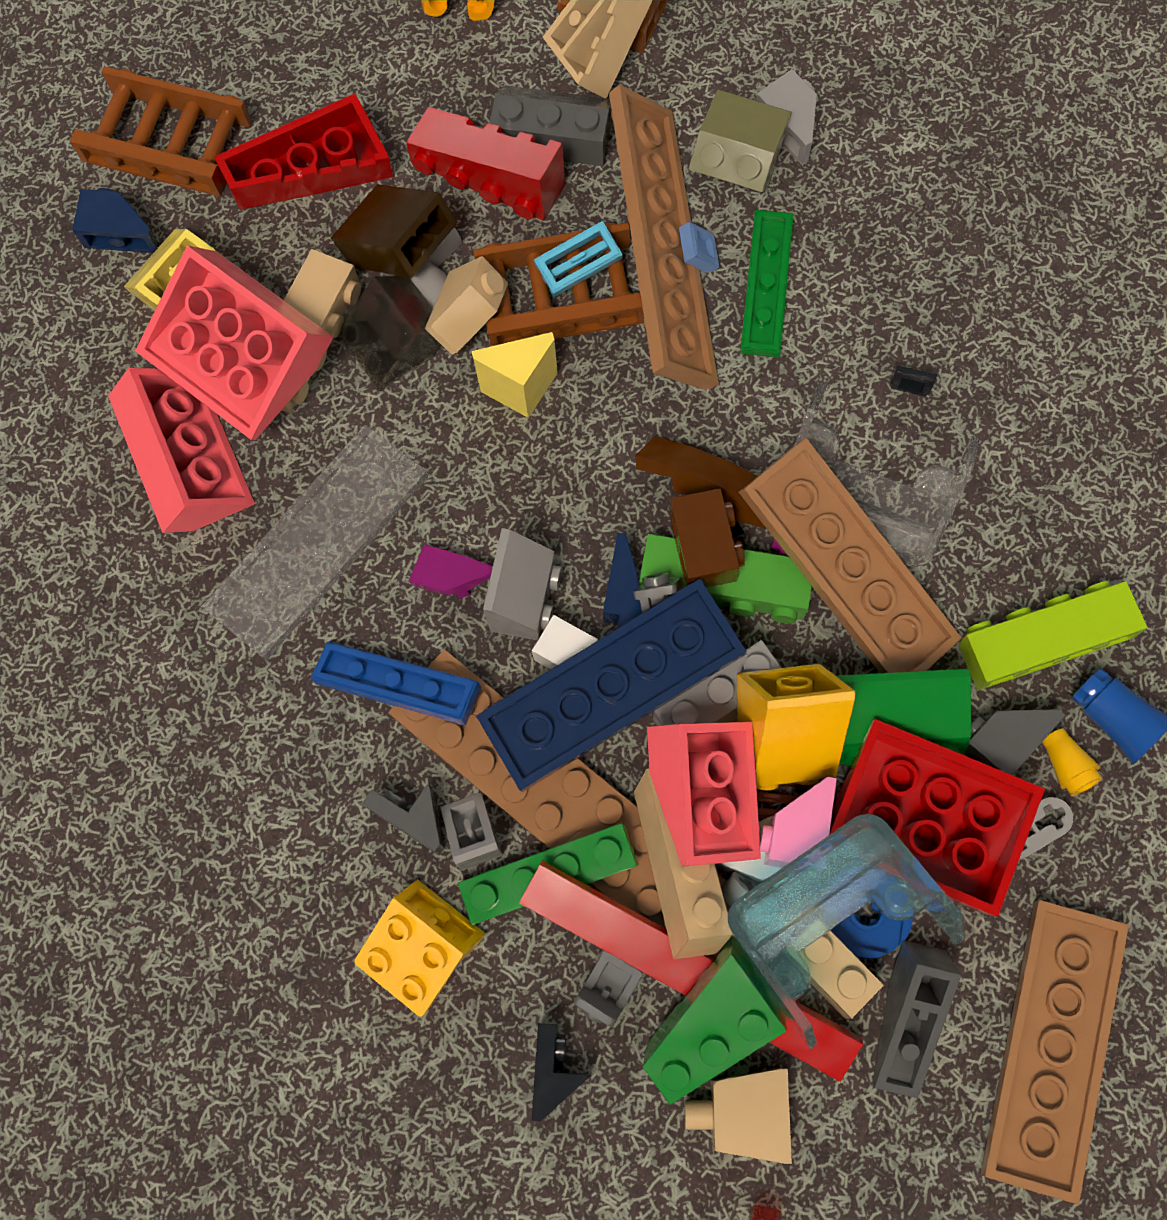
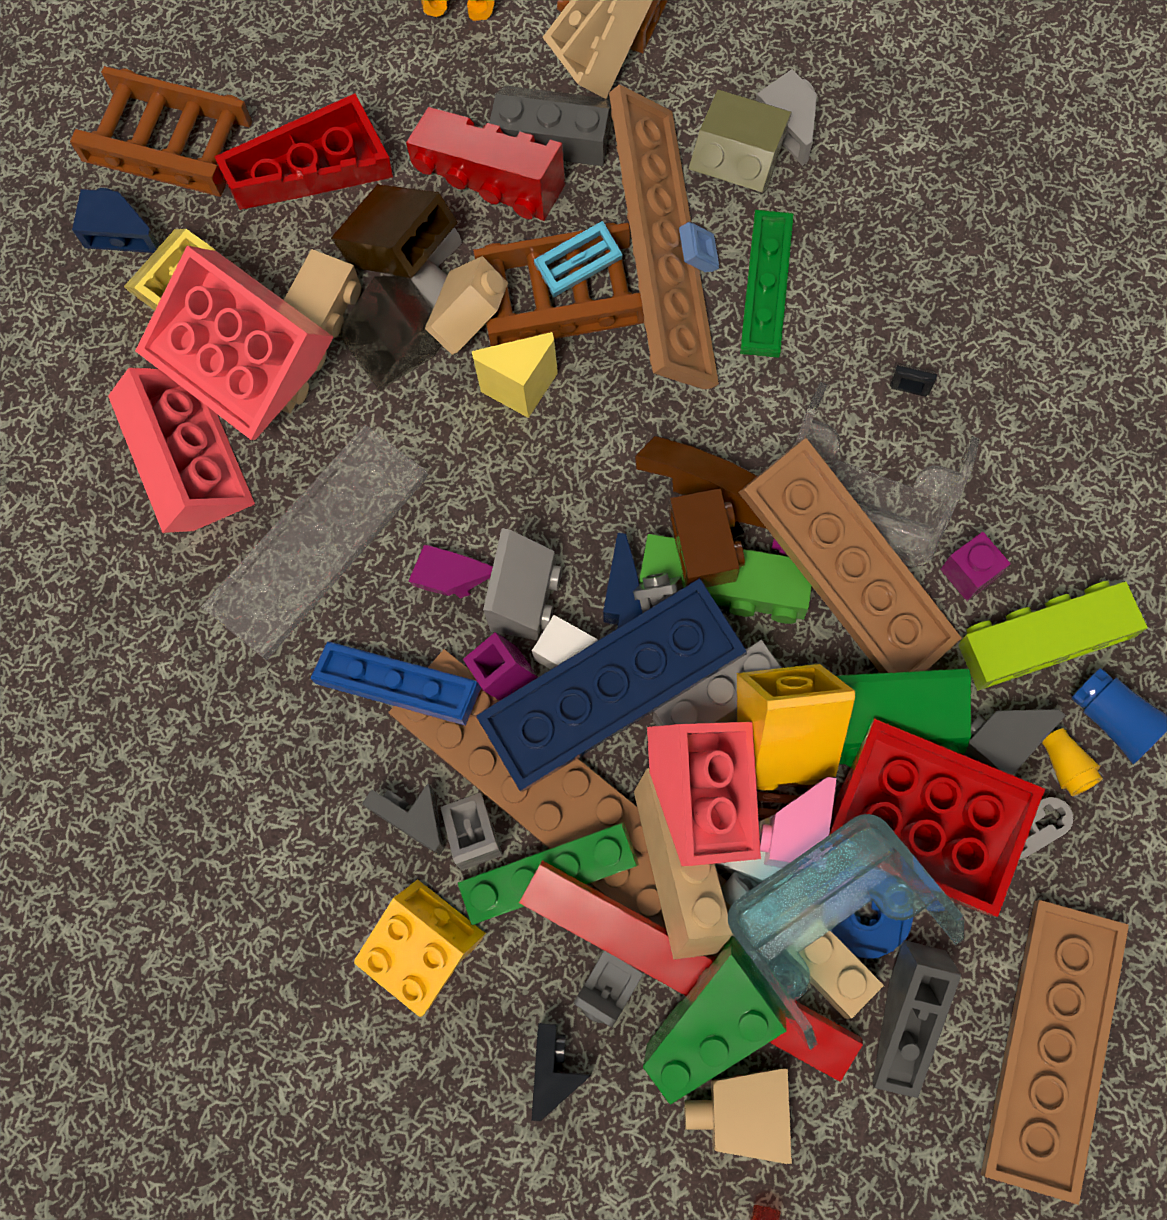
(499, 667): none -> magenta brick
(975, 566): none -> magenta brick

